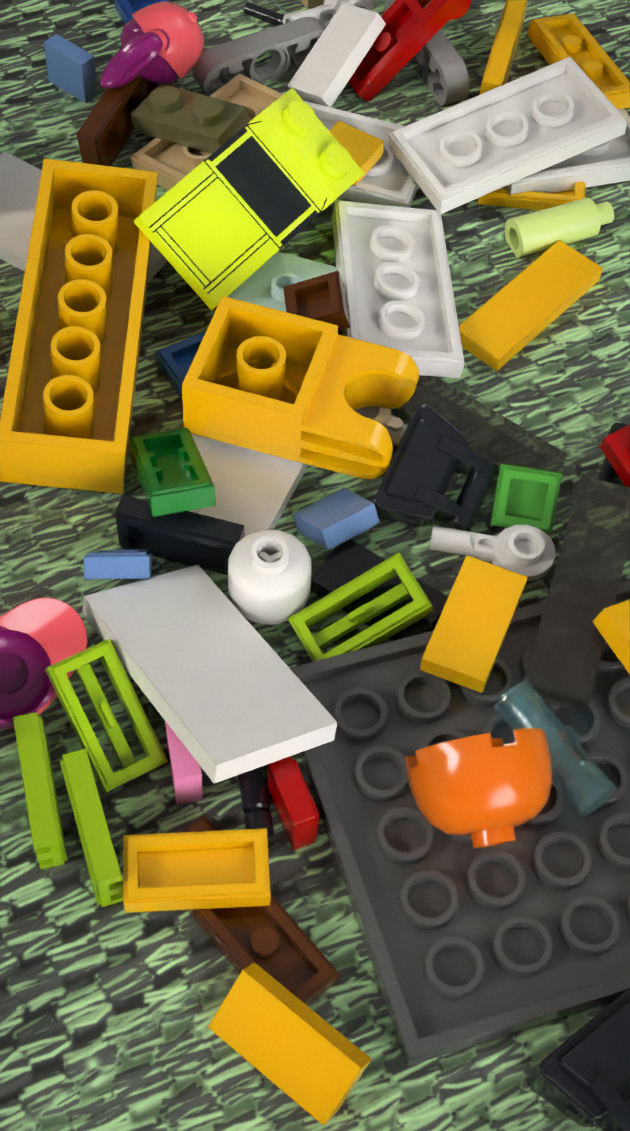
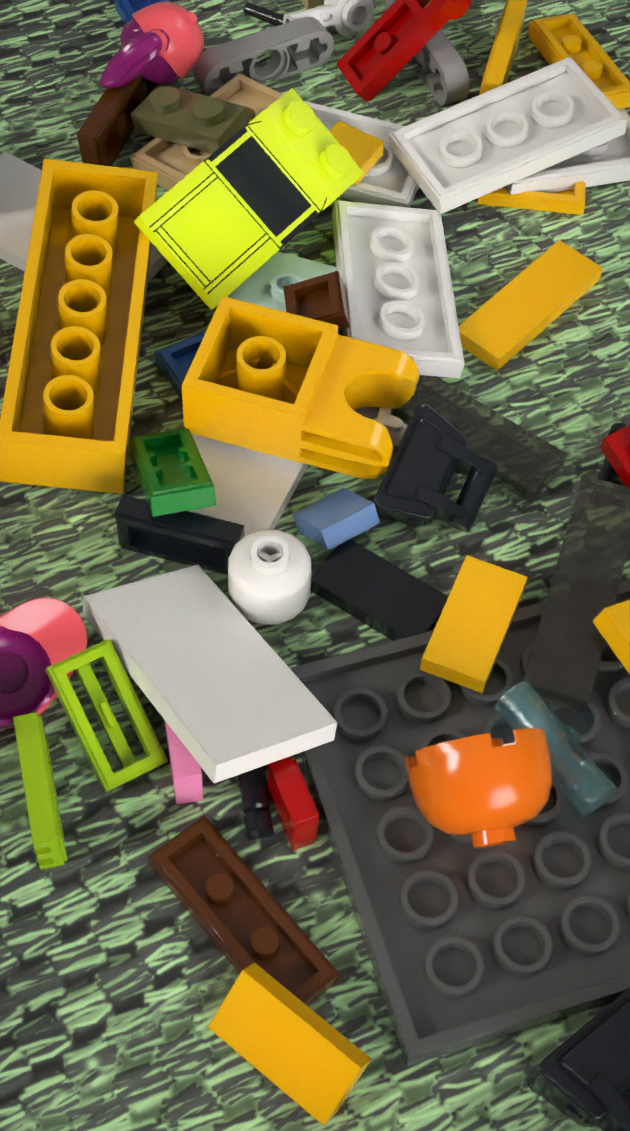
(71, 68): medium blue tile -> none
(92, 828): lime tile -> none
(118, 564): medium blue tile -> none
(196, 870): yellow tile -> none
(337, 54): white tile -> none
(352, 591): lime tile -> none
(516, 548): white plate -> none
(526, 497): bright green tile -> none
(563, 222): yellowish green cylinder -> none

